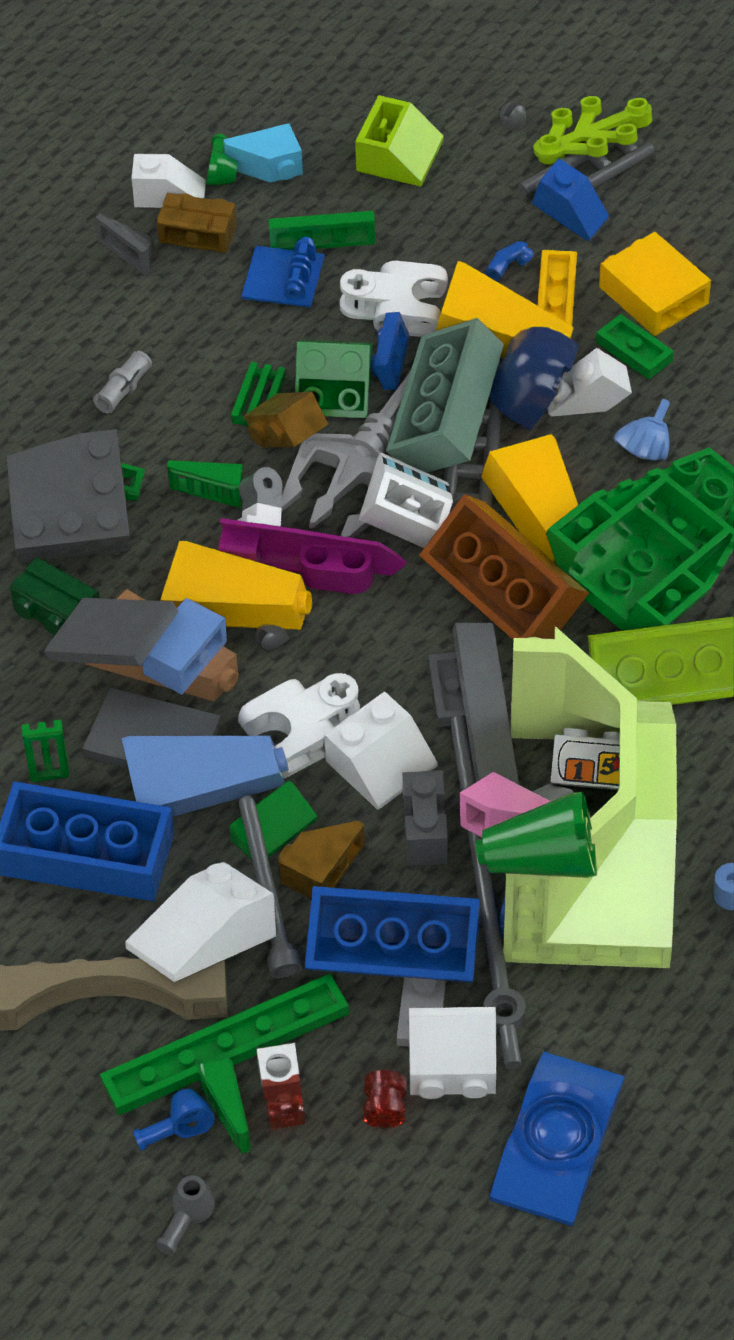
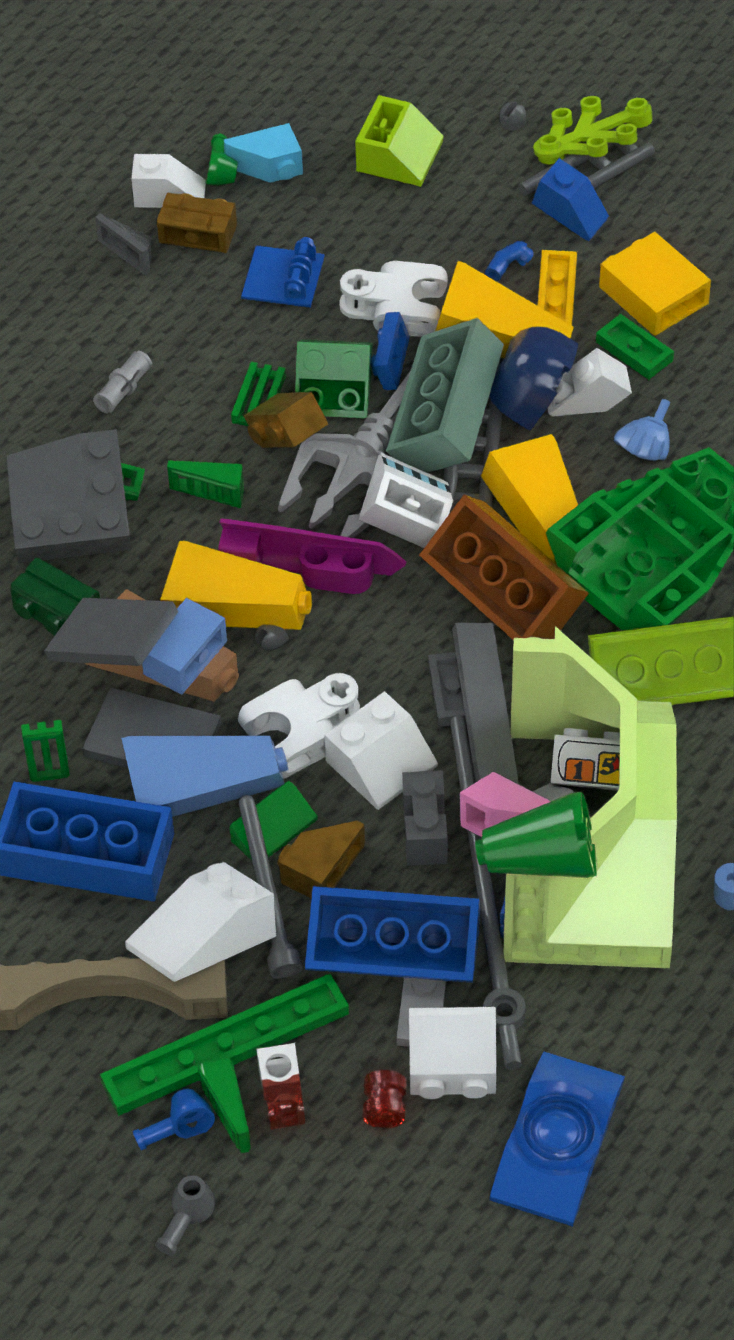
(262, 497): leg -> none
(324, 230): green plate -> none

